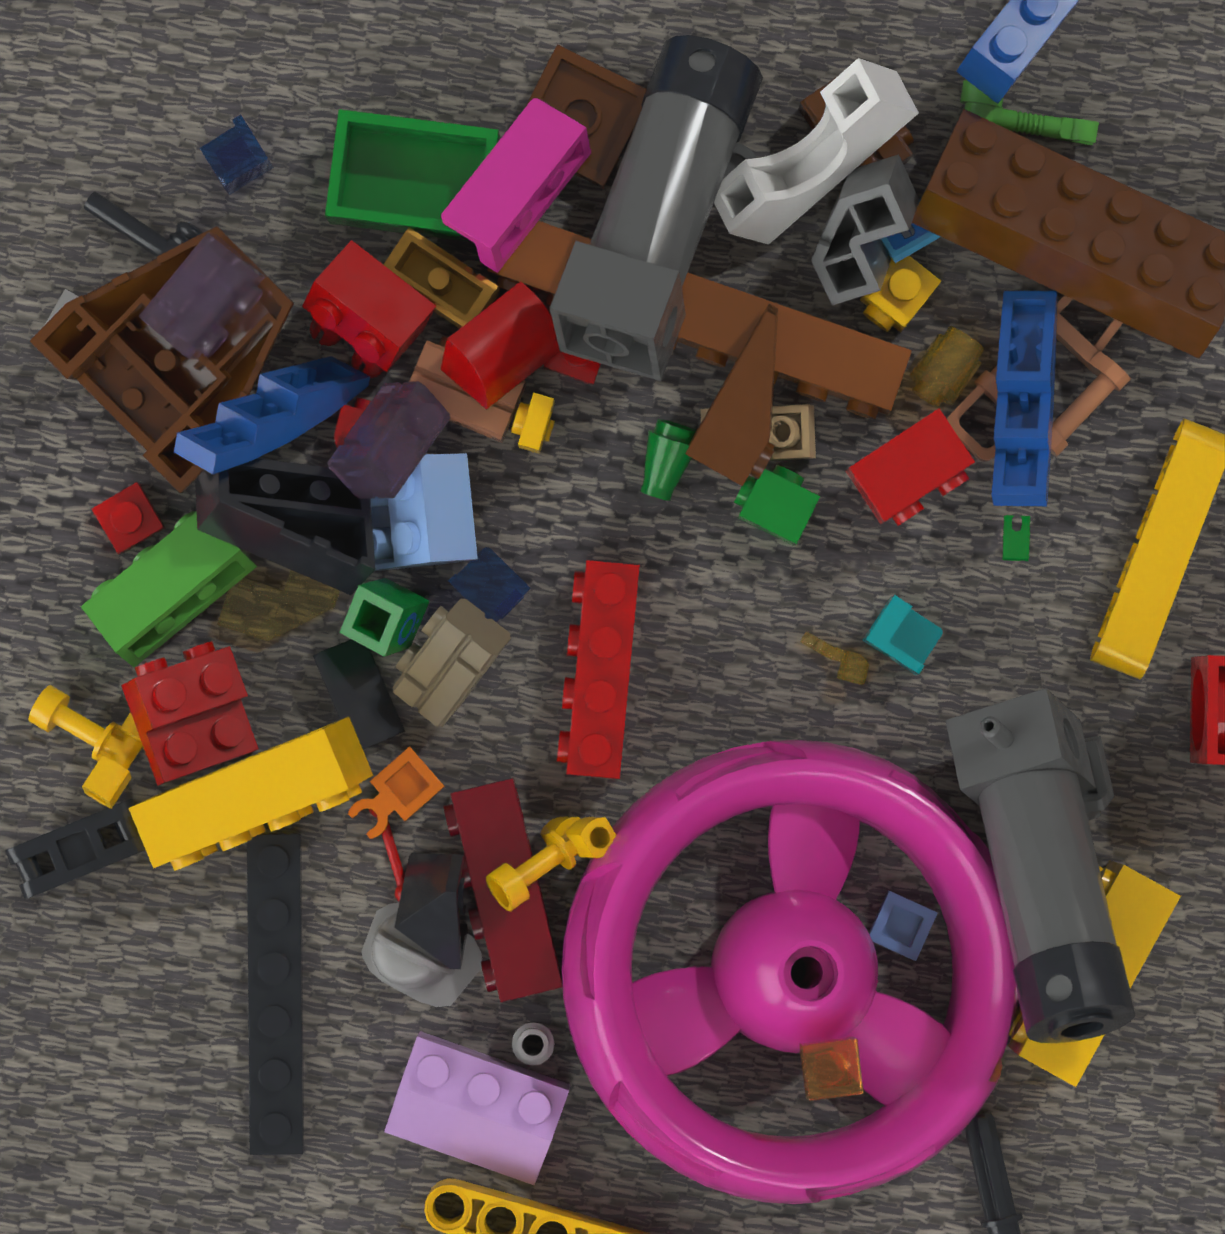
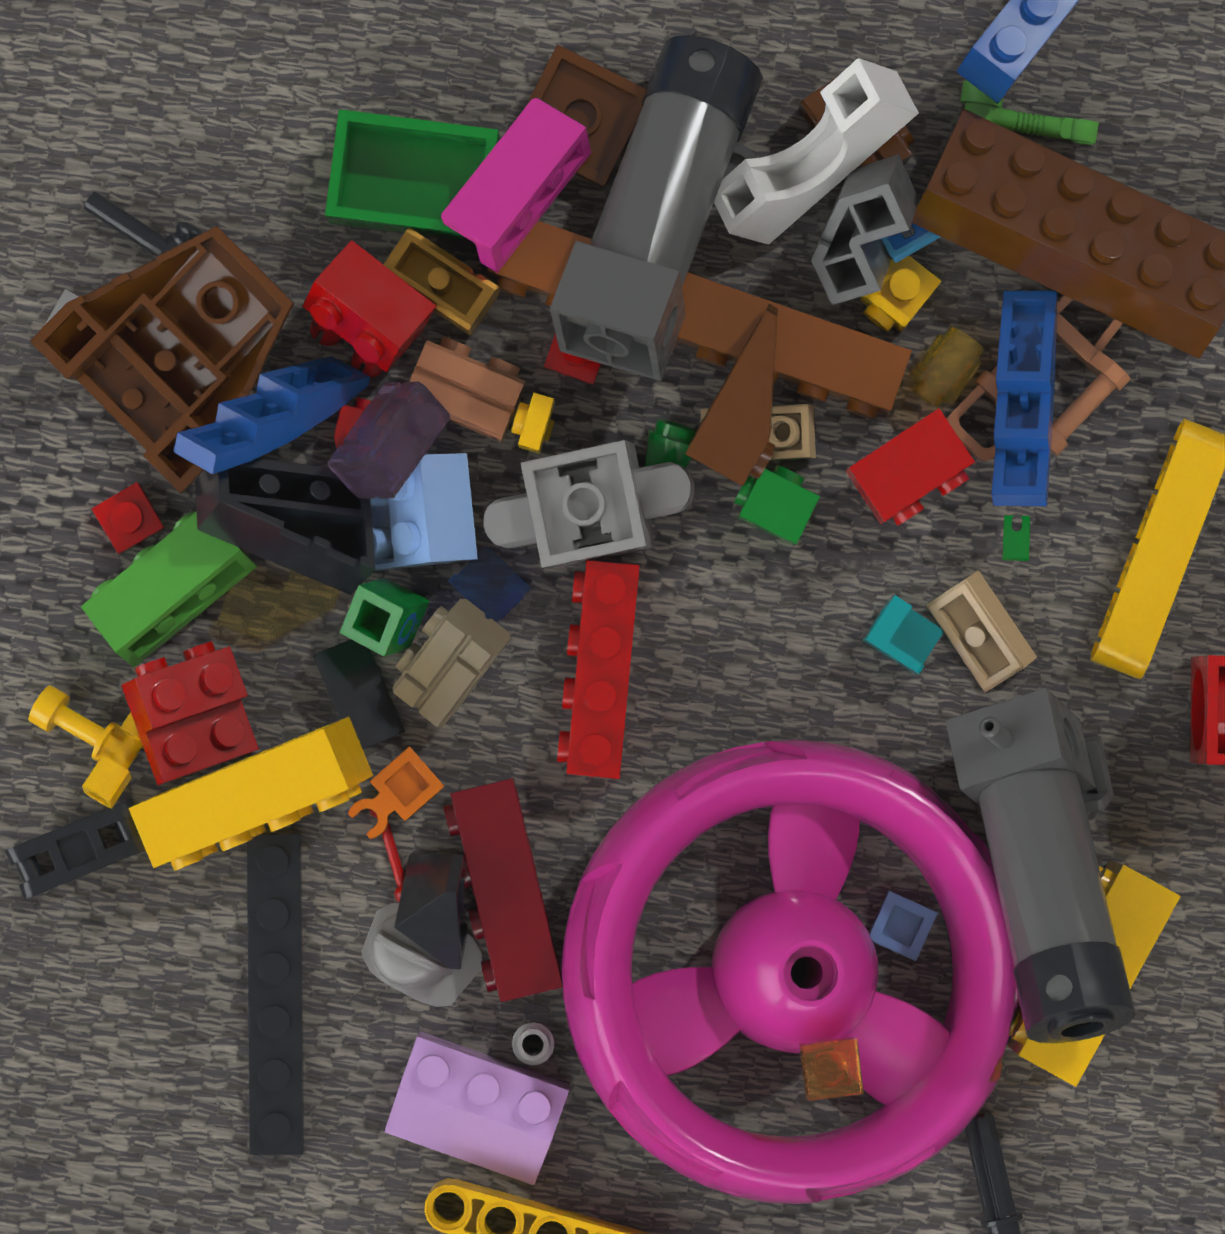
(204, 298): clear purple brick -> none
(236, 156): clear blue panel -> none
(501, 346): red brick -> none
(564, 840): yellow bar -> none
(588, 504): none -> light grey brick
(852, 665): clear yellow hand -> none
(981, 631): none -> tan slope

